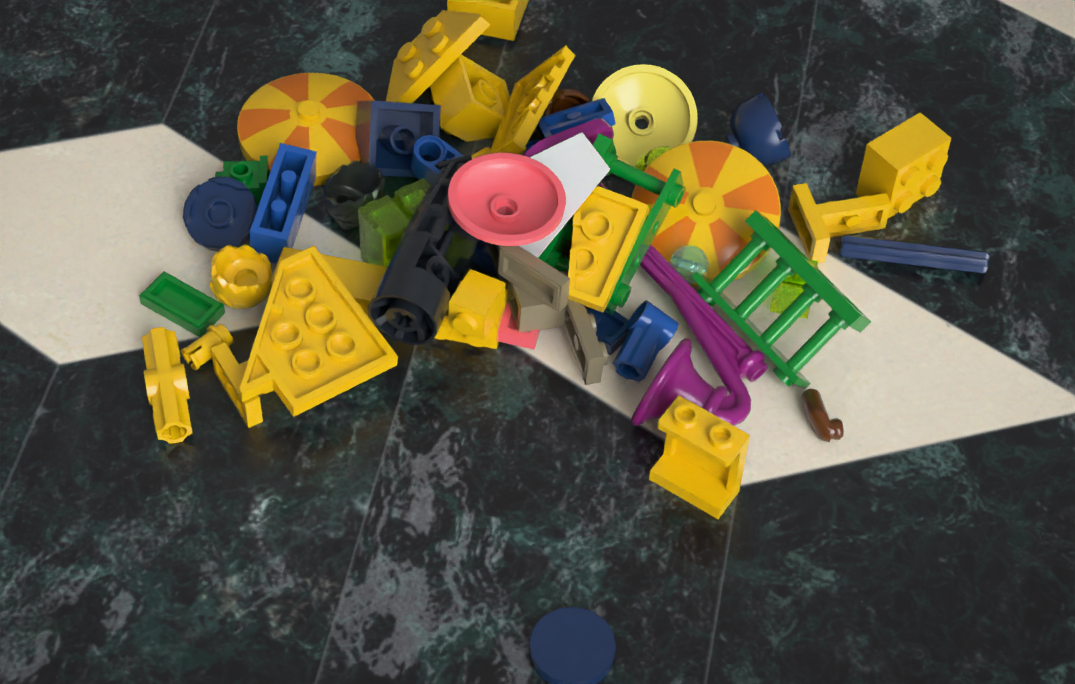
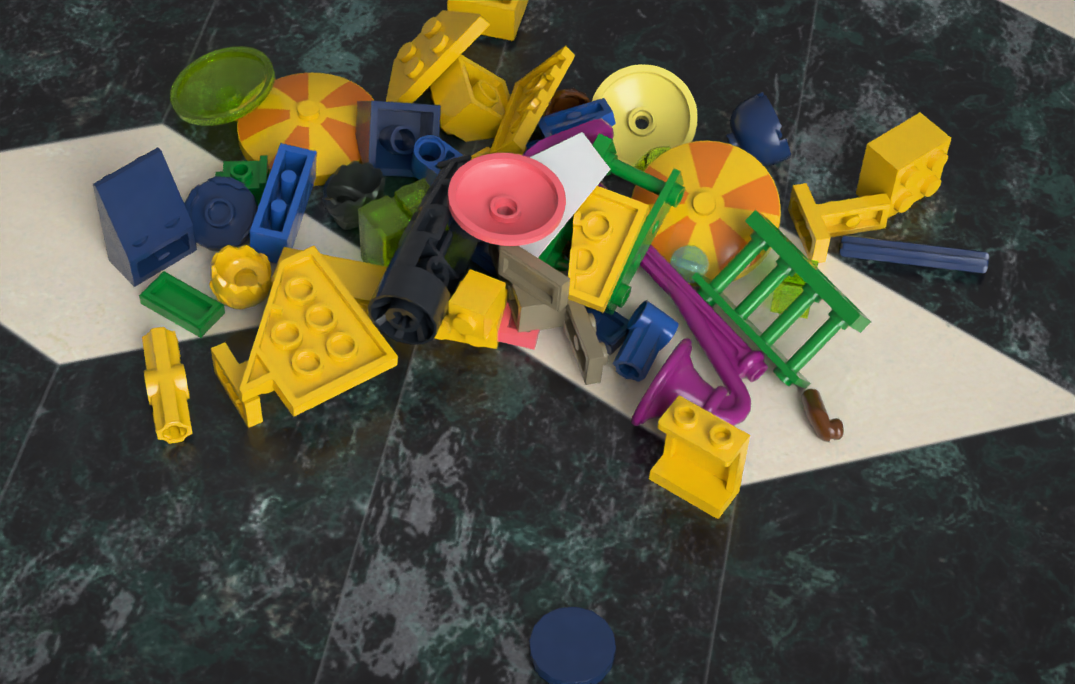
(143, 218): none -> dark blue slope
(200, 350): yellow pin -> none
(222, 86): none -> clear neon green dish

